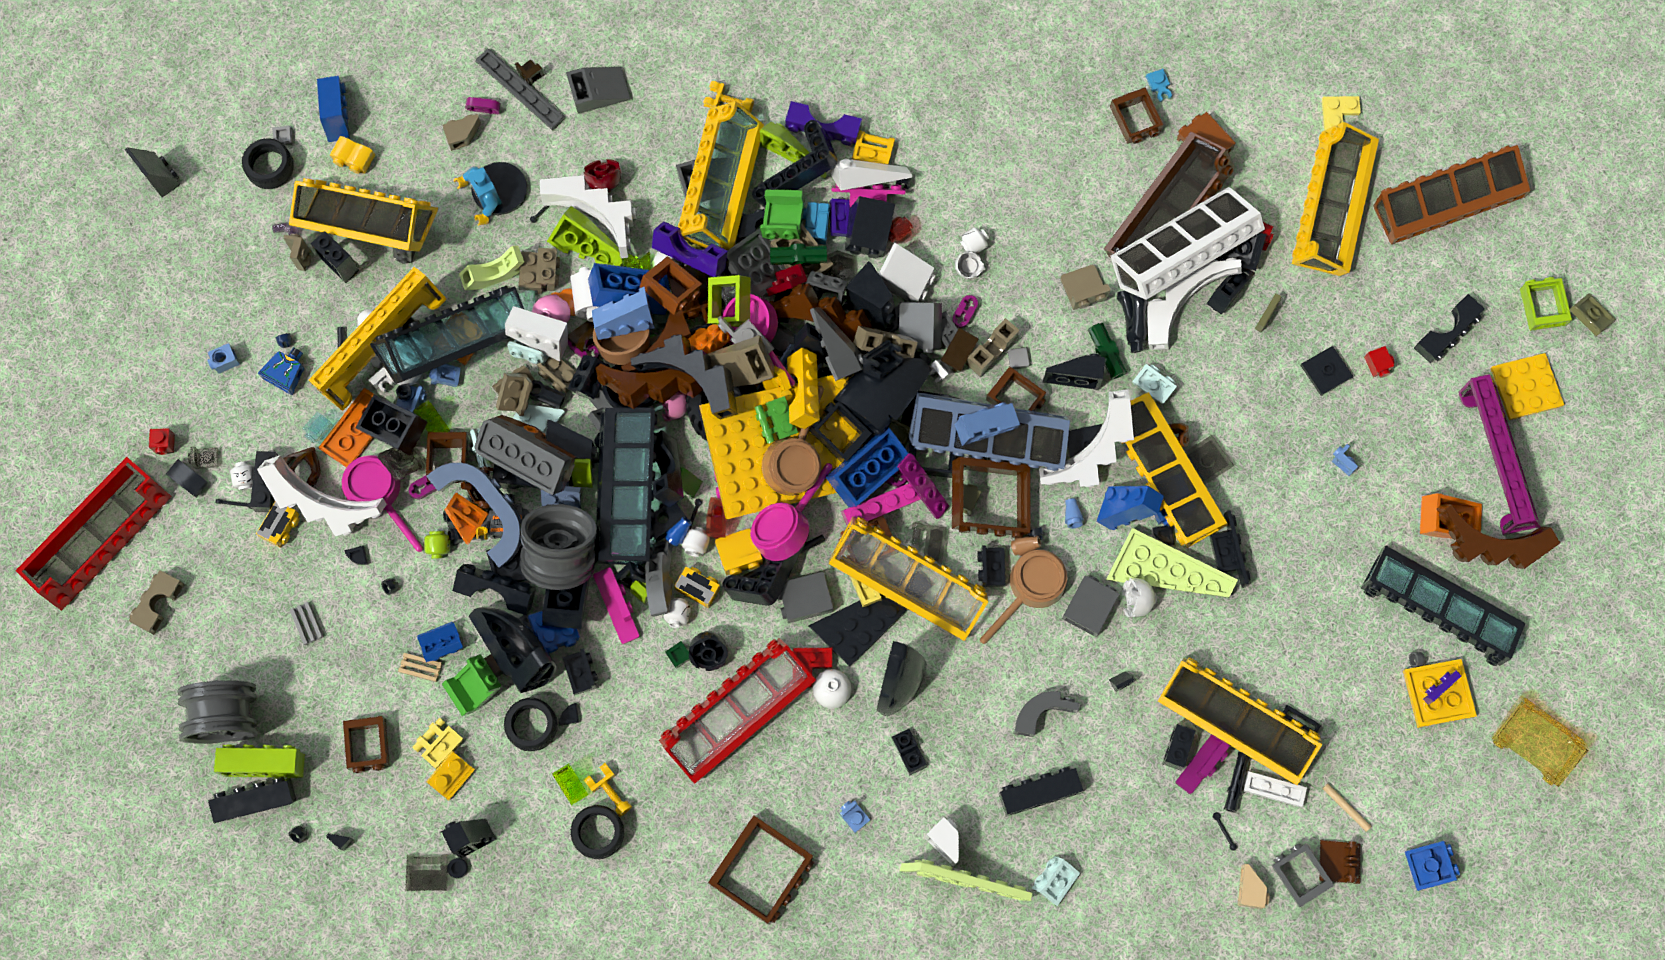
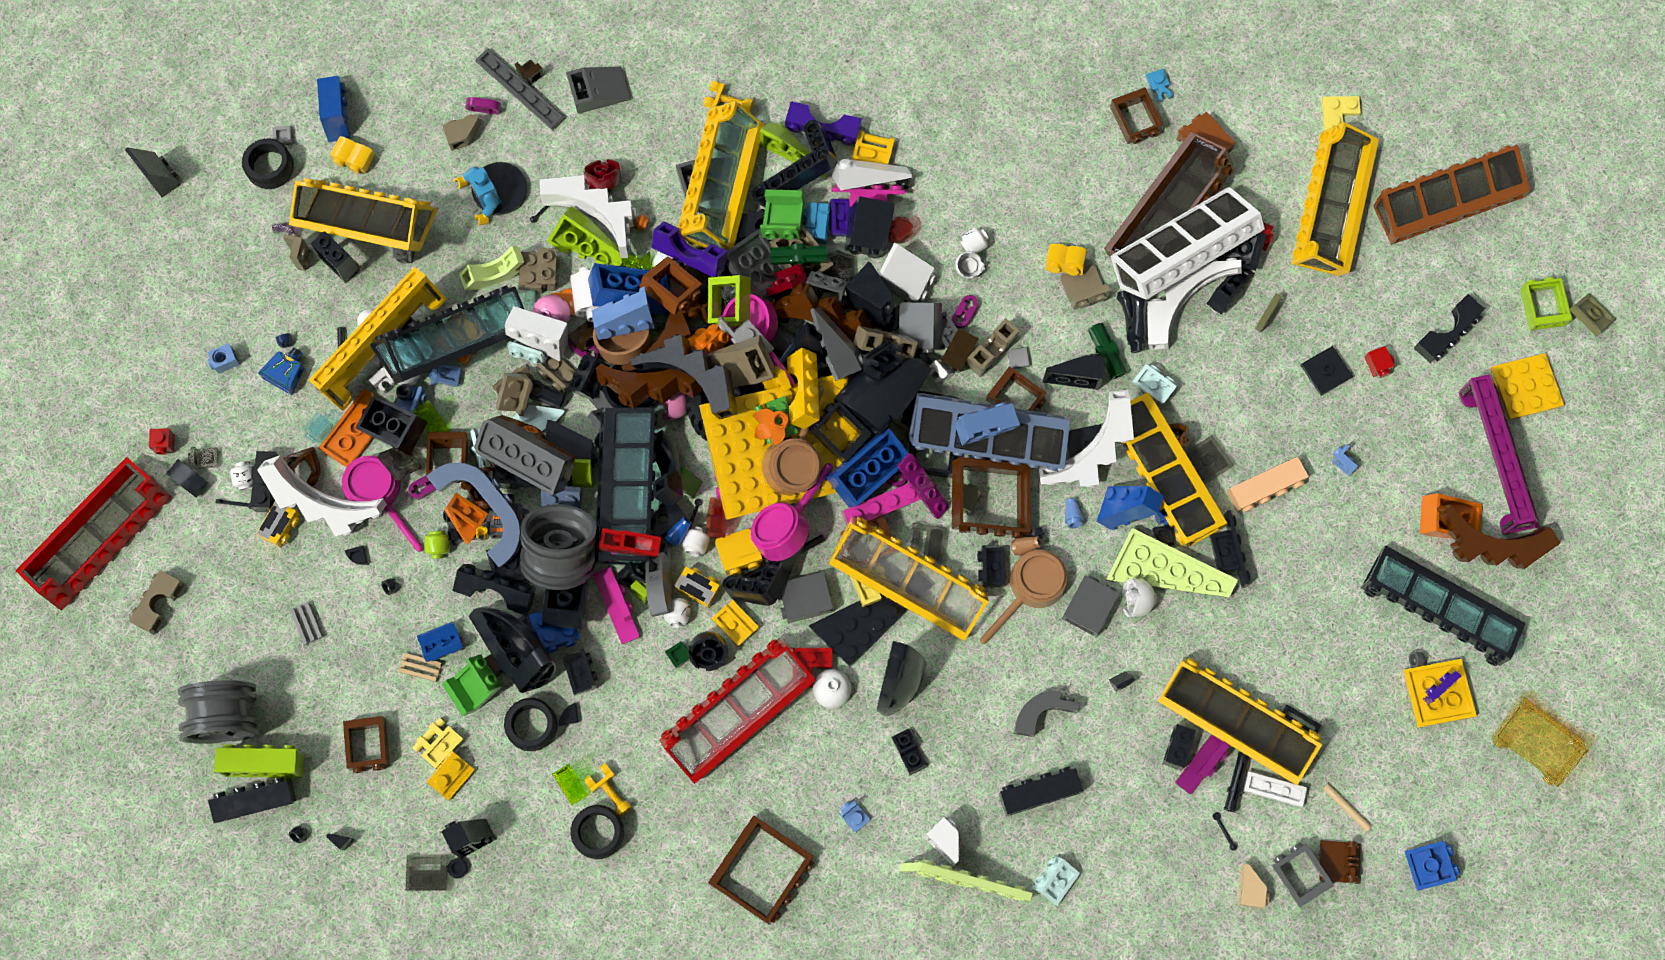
(629, 543): none -> red slope
(641, 222): none -> orange plate
(735, 623): none -> yellow plate
(768, 427): none -> orange plate
(1066, 259): none -> yellow brick
(1268, 484): none -> light nougat brick

